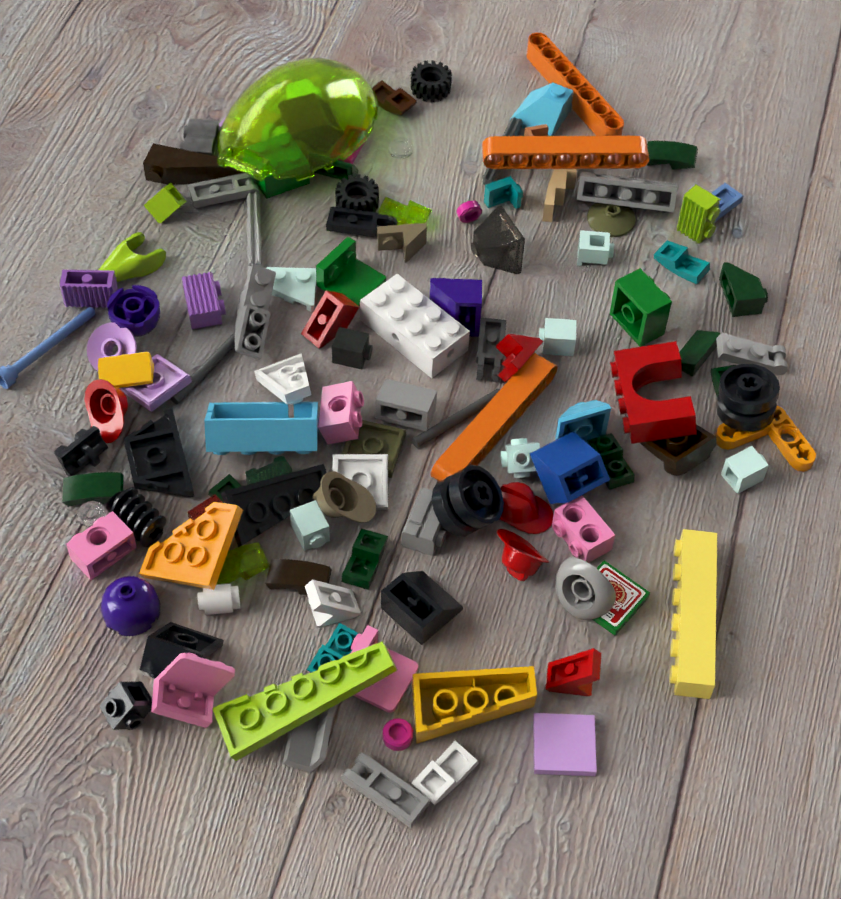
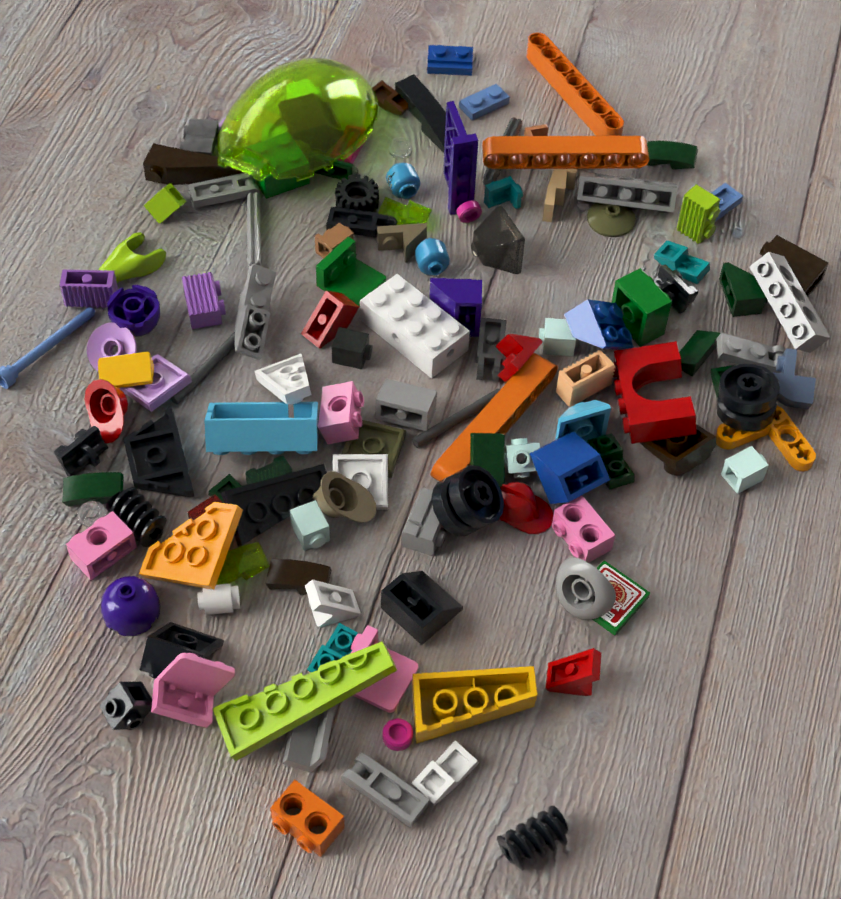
(295, 285): light aqua wing -> none
(313, 813): none -> orange brick
(331, 239): none -> medium nougat brick
(364, 559): dark green slope -> none
(403, 180): none -> dark azure head
(424, 108): none -> black slope
(432, 72): black tyre -> none
(432, 256): none -> dark azure head
(450, 60): none -> blue plate
(459, 160): none -> dark purple fence
(484, 102): none -> medium blue plate
(489, 453): none -> dark green slope
(519, 555): red piece -> none
(534, 837): none -> black piece
(546, 106): medium azure slope -> none
(564, 744): lavender tile -> none
(585, 378): none -> light nougat brick
(594, 247): light aqua brick -> none
(599, 325): none -> blue slope
(677, 290): none -> black hips
(696, 614): light yellow brick -> none
(789, 302): none -> light grey brick
(794, 390): none -> sand blue brick
(805, 265): none -> dark brown slope

